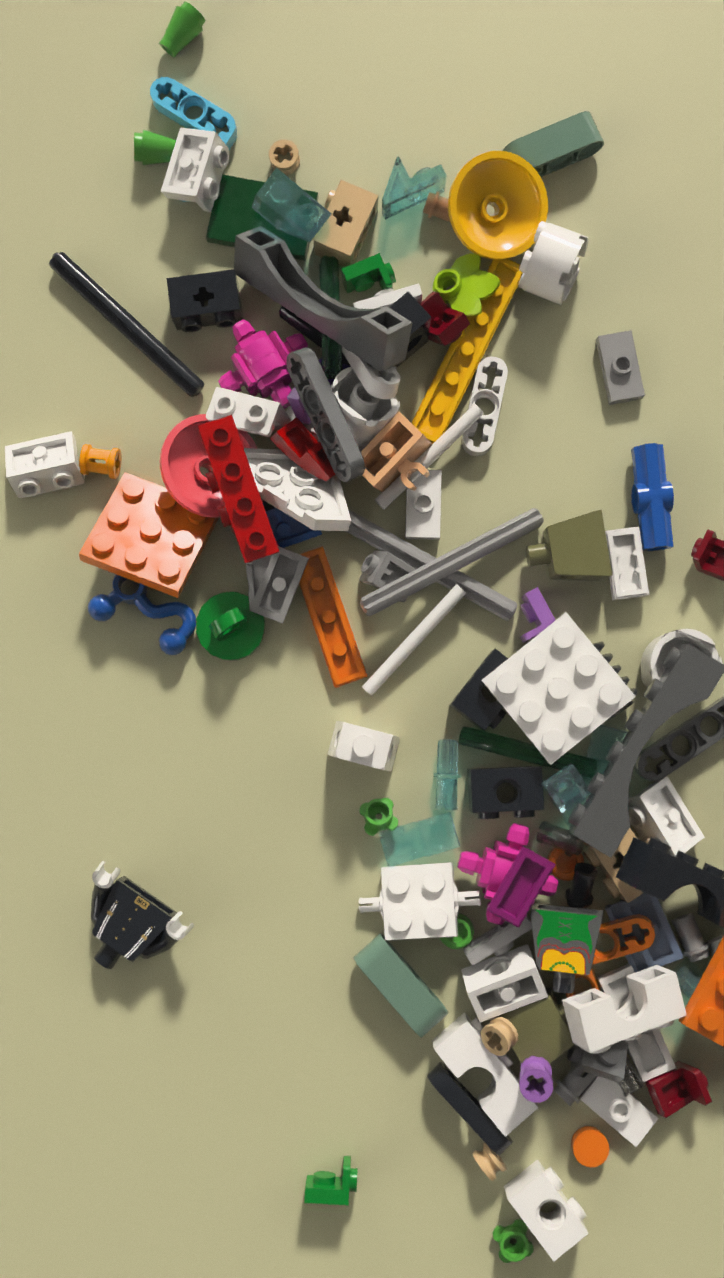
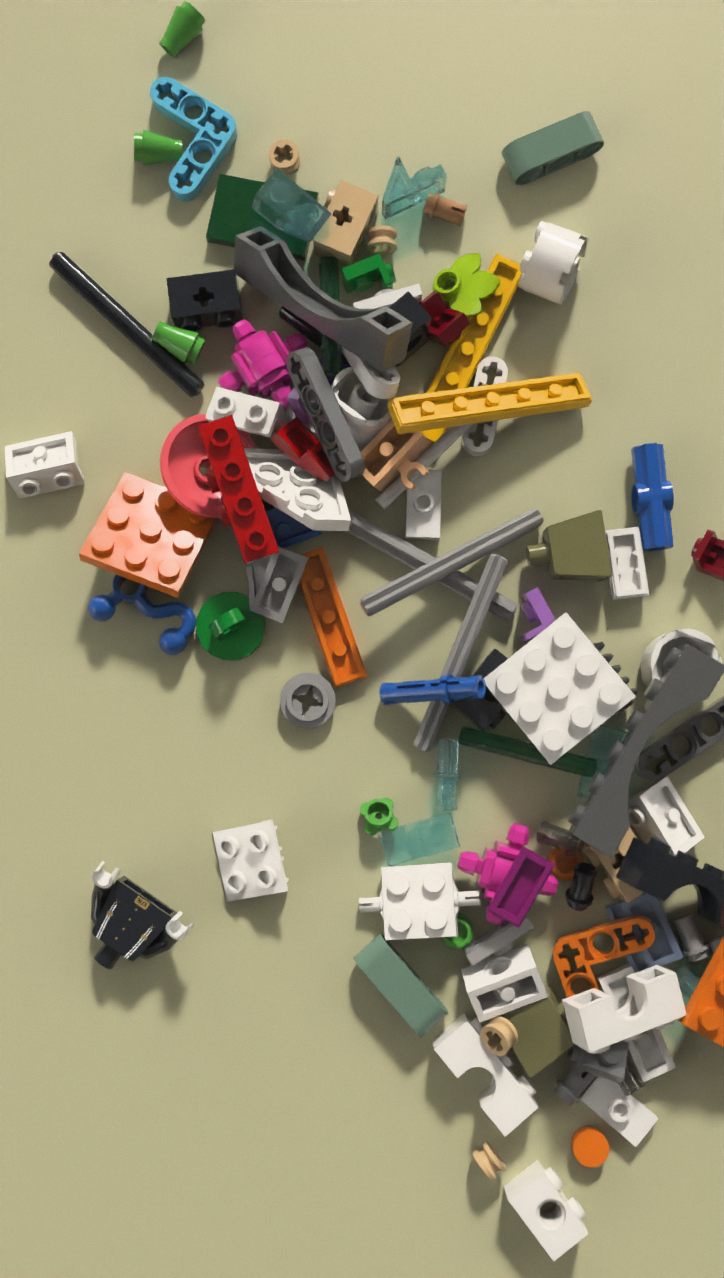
(89, 455): light orange bush -> none
(180, 342): none -> bright green cone
(196, 167): white bracket -> none
(250, 861): none -> white hinge
(300, 685): none -> light grey gear
(331, 1190): green bracket -> none
(363, 746): white torso -> none
(382, 239): none -> tan bush
(383, 568): light grey bracket -> none
(414, 639): white piece -> none
(444, 689): none -> blue pin
(462, 647): none -> light grey axle
(468, 1108): black beam -> none
(488, 403): none -> yellow tile
(513, 191): yellow dish -> none
(517, 1251): bright green plate -> none
(527, 791): black brick -> none
(533, 1090): medium lavender bush -> none
(565, 941): torso -> none
(566, 790): clear light blue slope -> none
(620, 367): light grey plate -> none
(678, 1088): dark red bracket -> none

